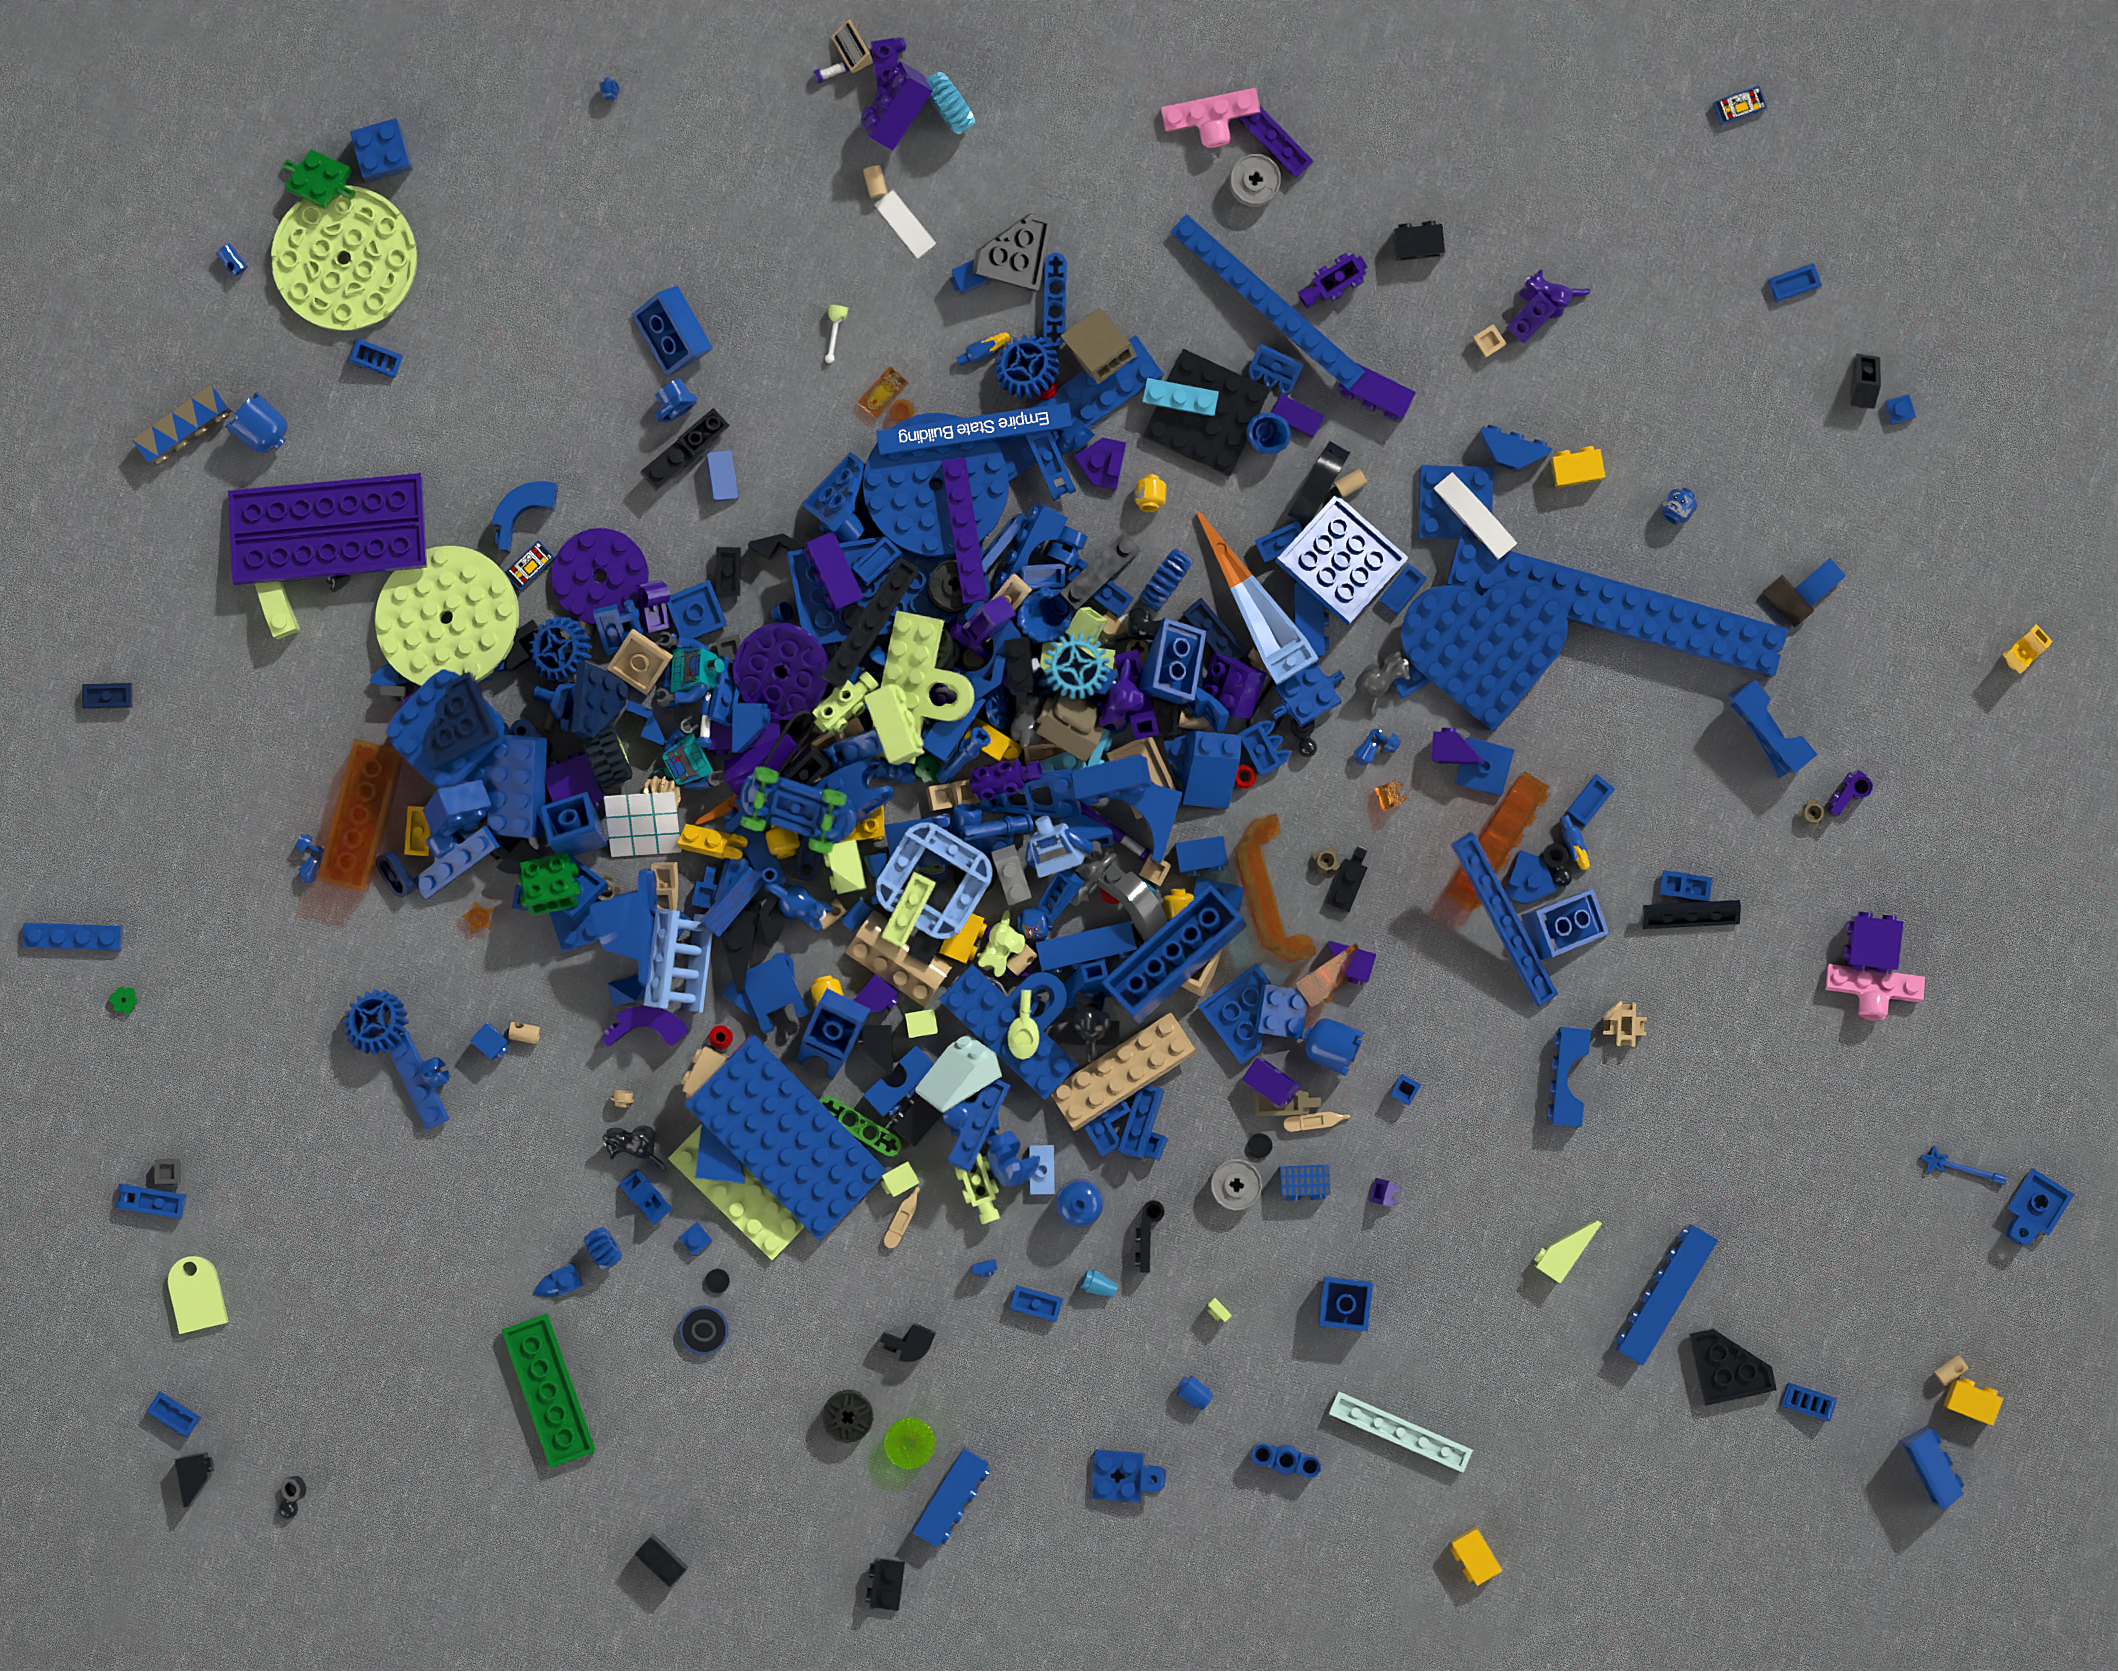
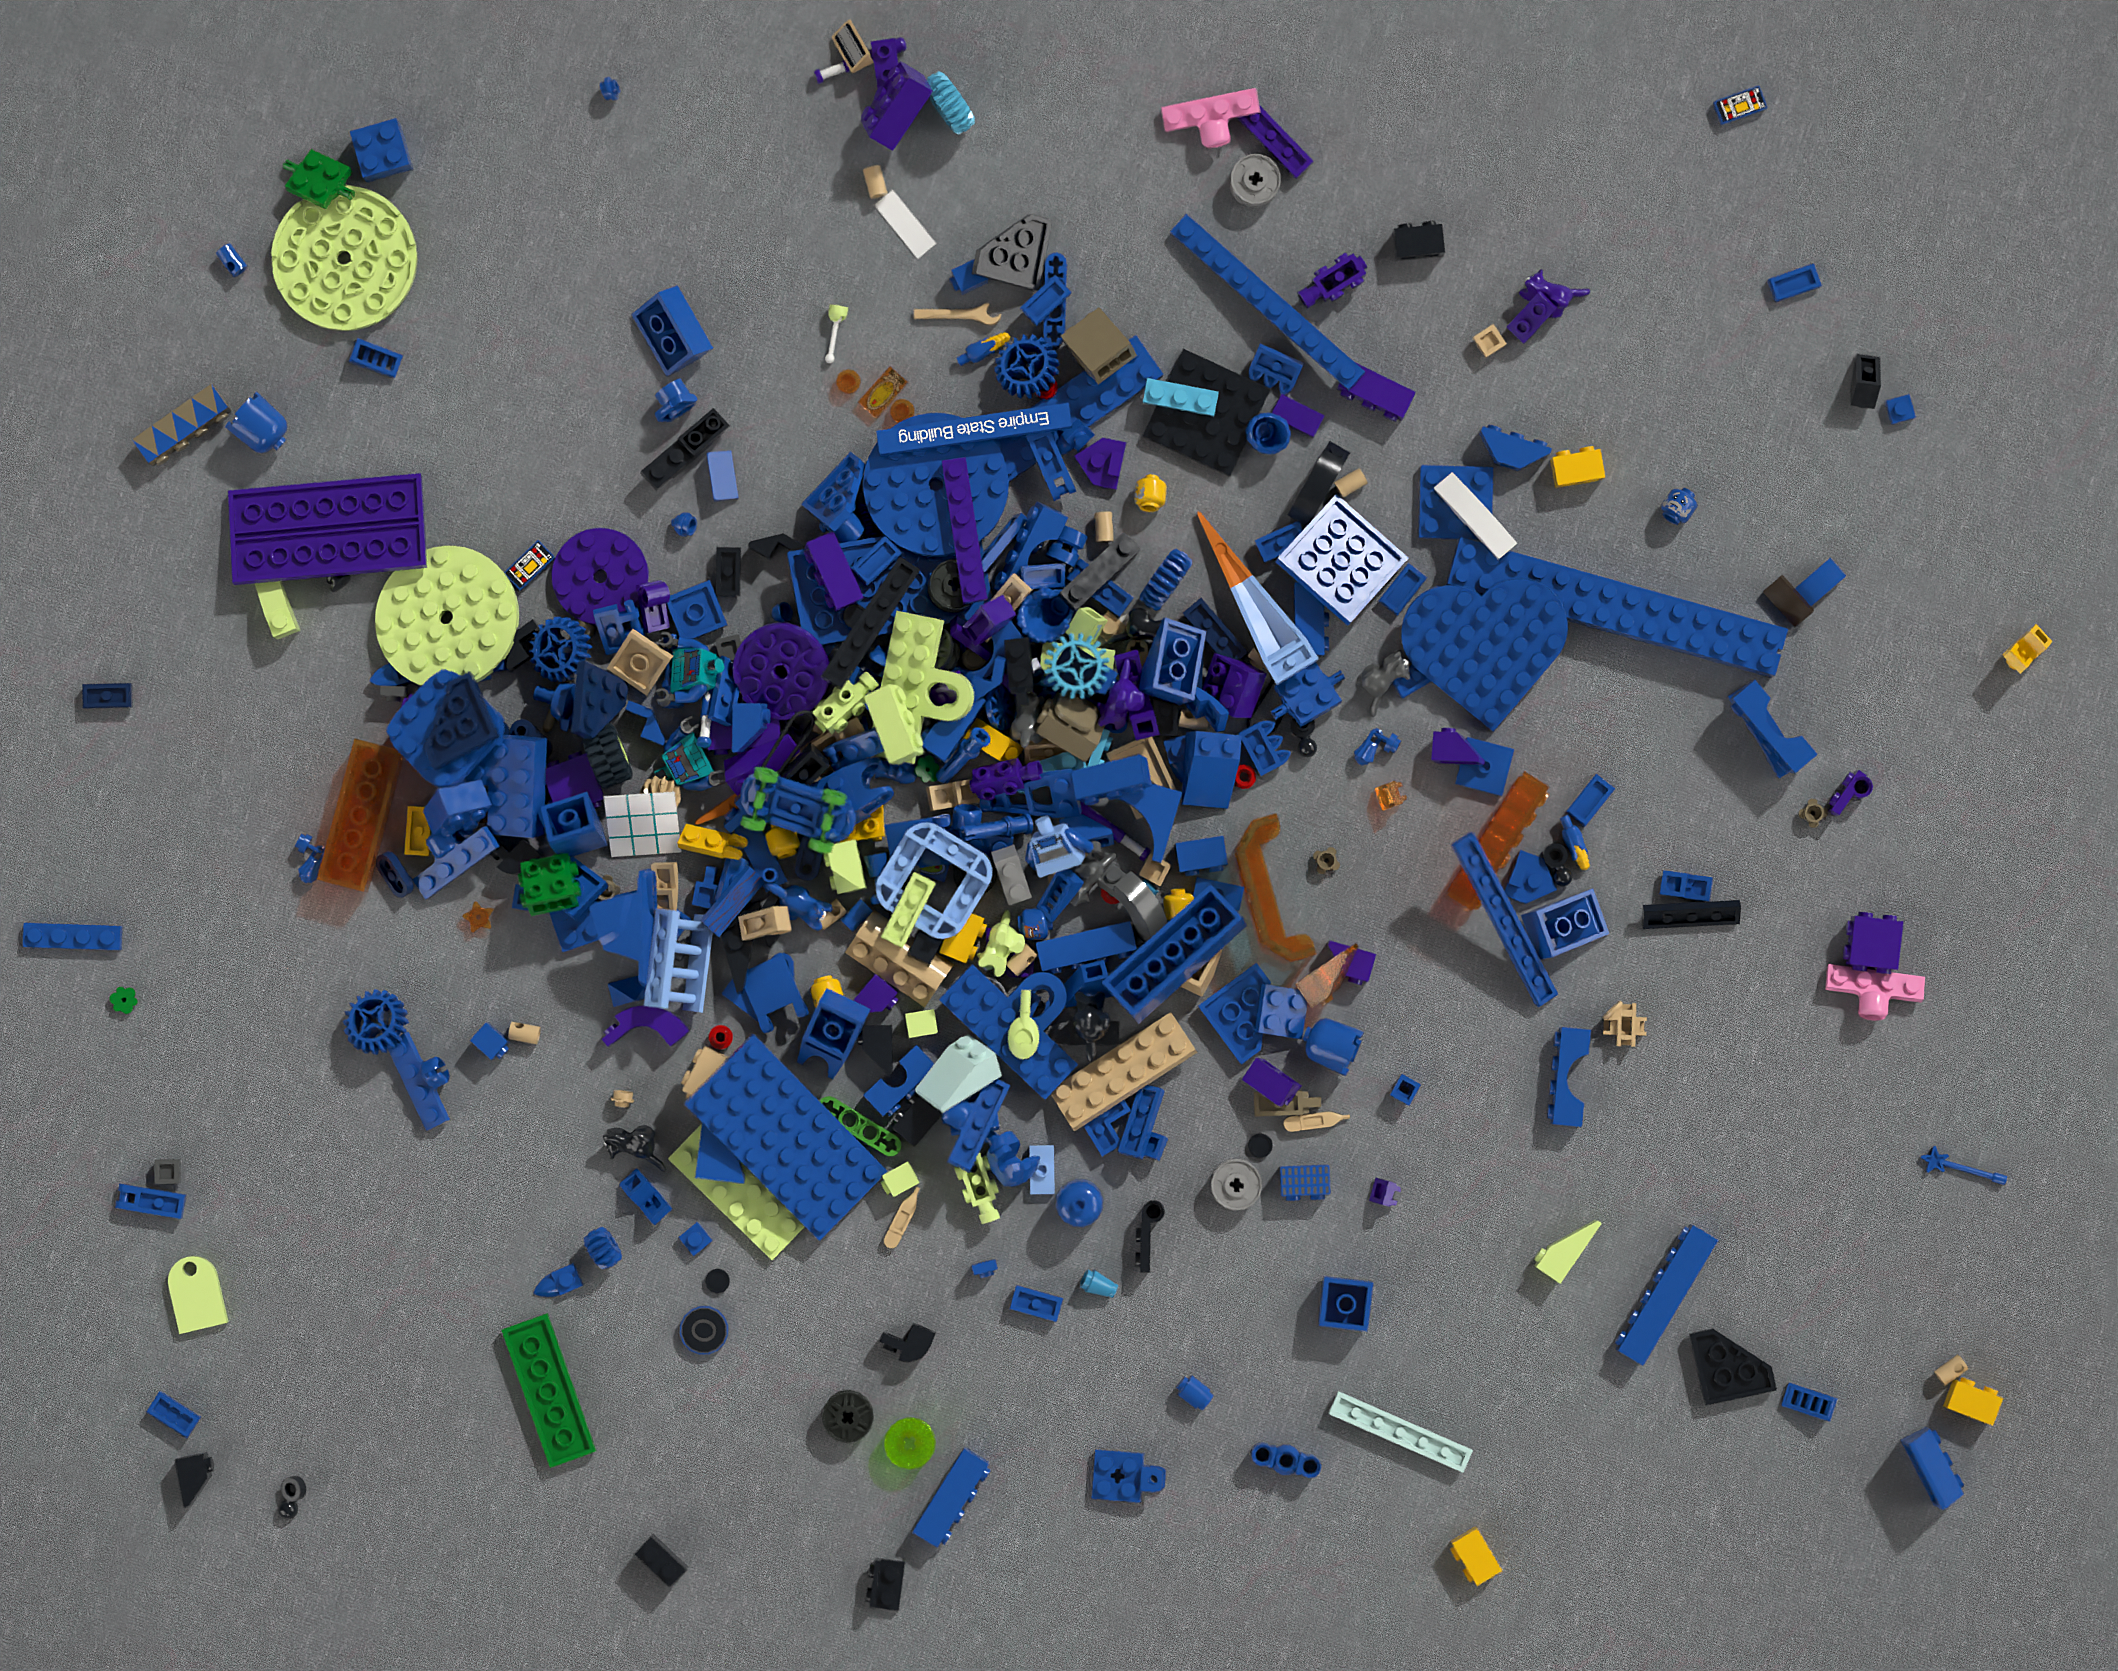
(524, 497): blue arch -> none
(684, 524): none -> blue plate
(765, 922): none -> tan plate
(848, 381): none -> clear orange plate
(978, 314): none -> tan piece
(1045, 300): none -> blue tile
(1103, 527): none -> tan piece
(1218, 1311): yellowish green plate -> none
(1348, 881): black plate -> none
(2028, 1216): blue plate -> none

